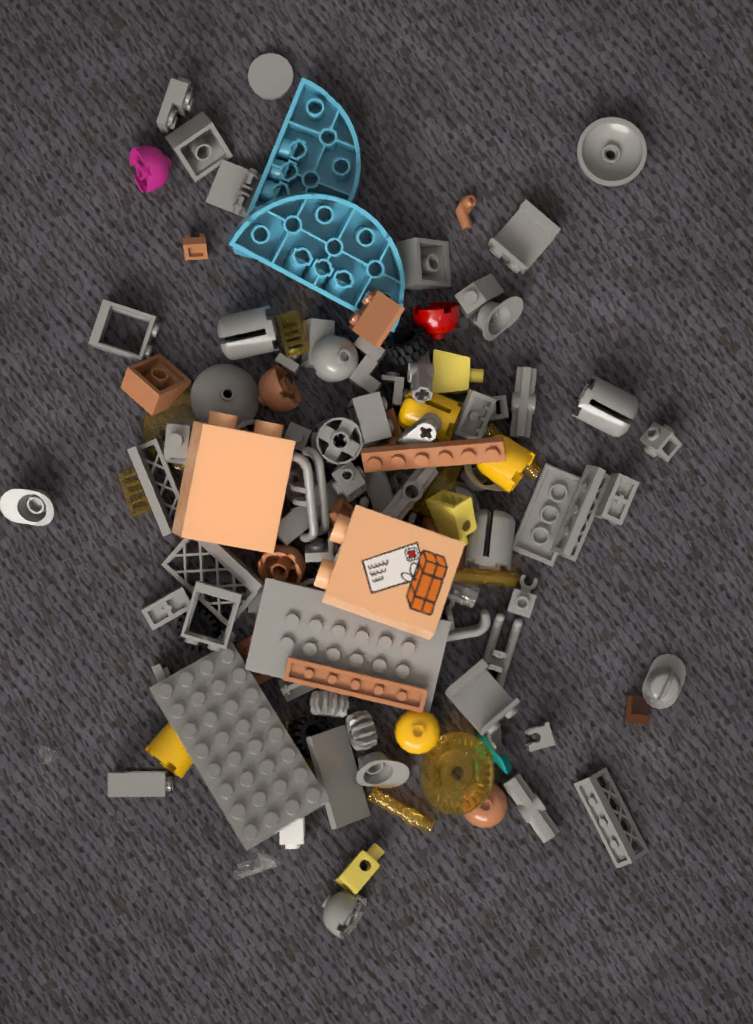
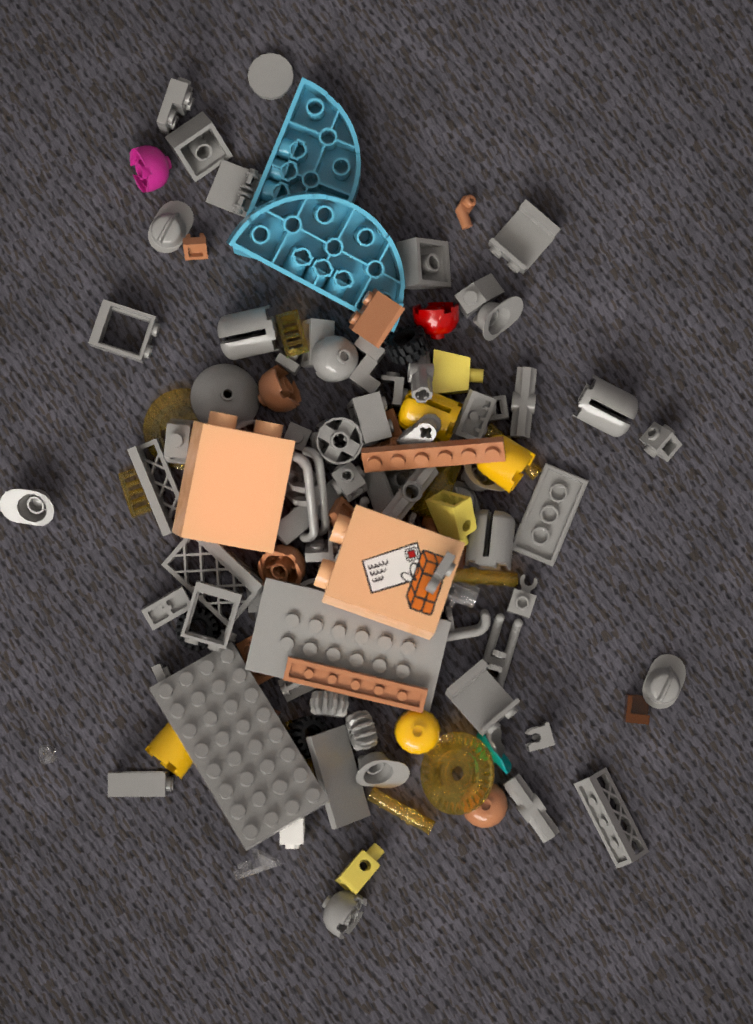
(154, 383): nougat slope -> none
(170, 226): none -> light grey piece
(444, 568): none -> light grey plate
(581, 512): light grey fence -> none
(613, 136): light grey dish -> none
(617, 498): light grey hinge -> none

